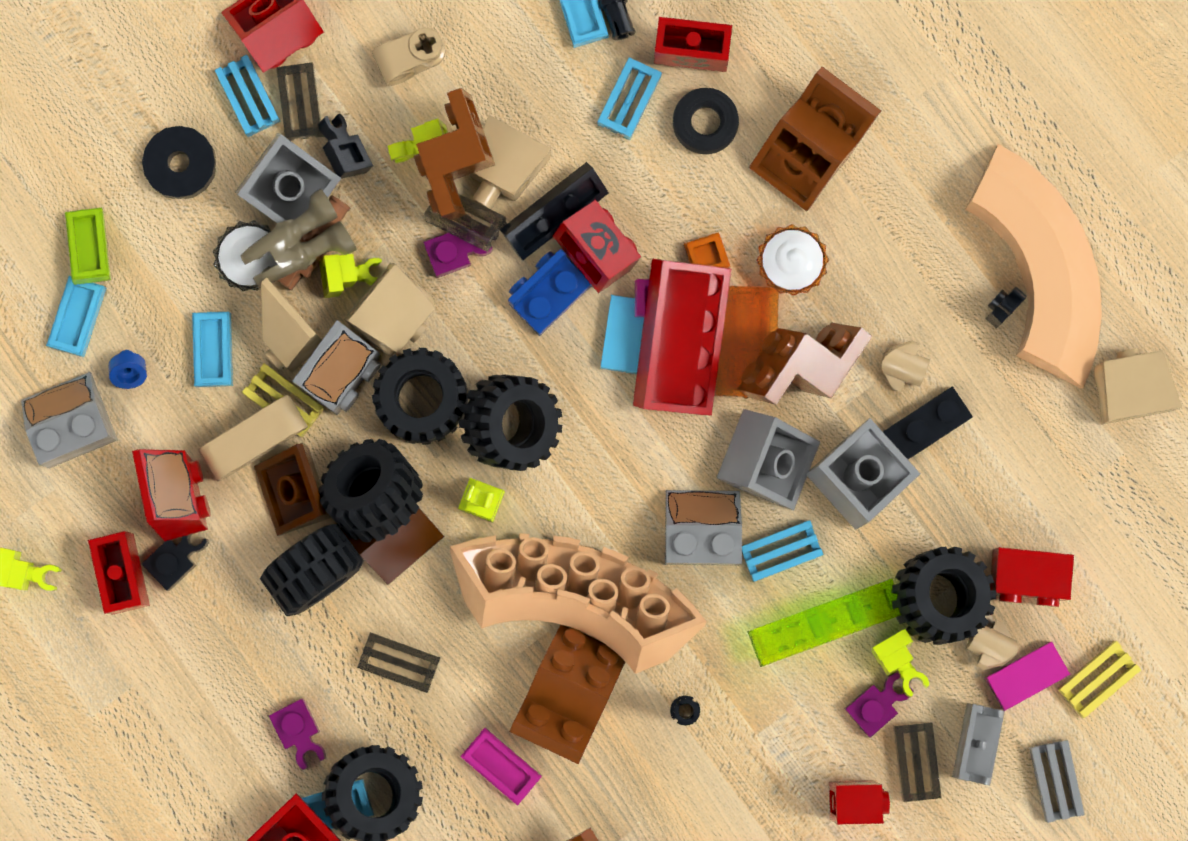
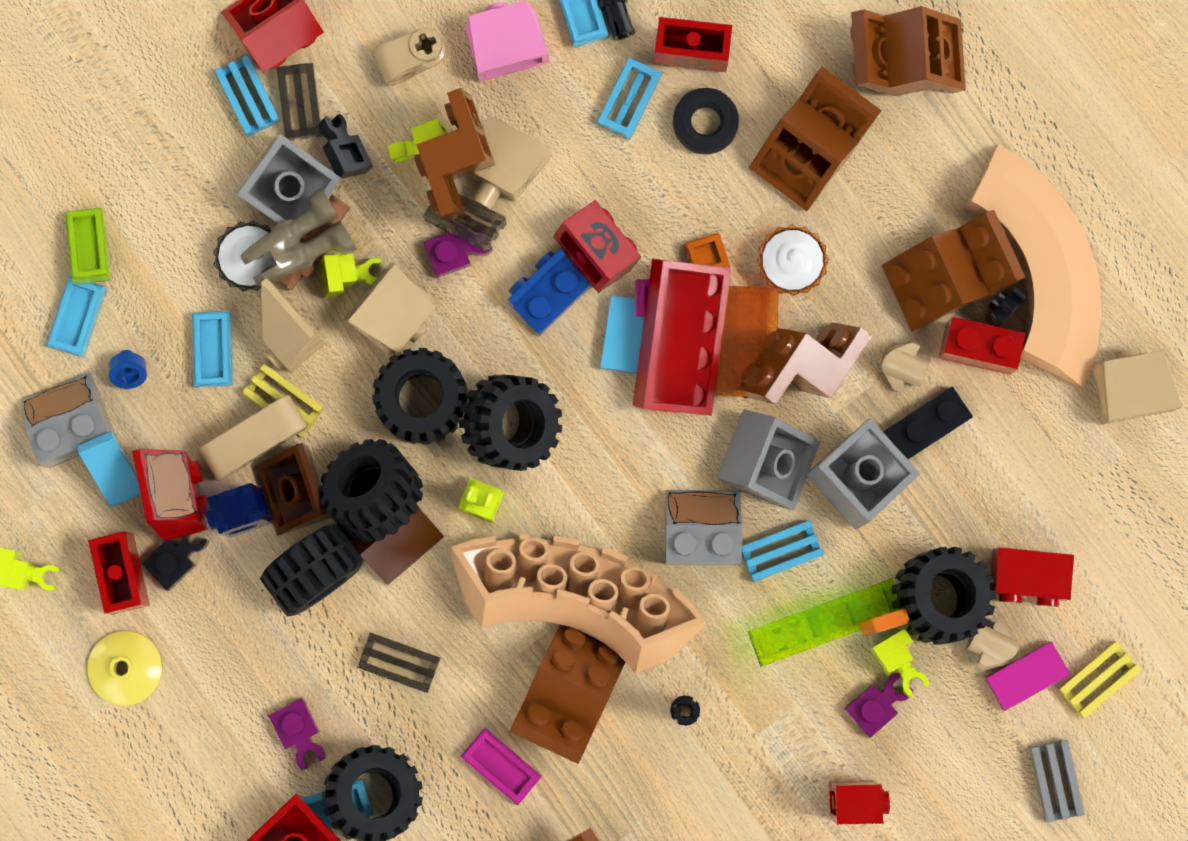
(110, 468): none -> medium azure tile
(143, 668): none -> light yellow dish
(170, 143): black tile -> none
(238, 511): none -> clear blue brick
(338, 369): slope -> none
(506, 40): none -> bright pink torso
(544, 217): black plate -> none
(884, 622): none -> orange tile
(908, 51): none -> dark orange bracket
(920, 794): clear smoke tile -> none
(953, 270): none -> dark orange bracket
(978, 744): light grey hinge -> none
(982, 345): none -> red brick

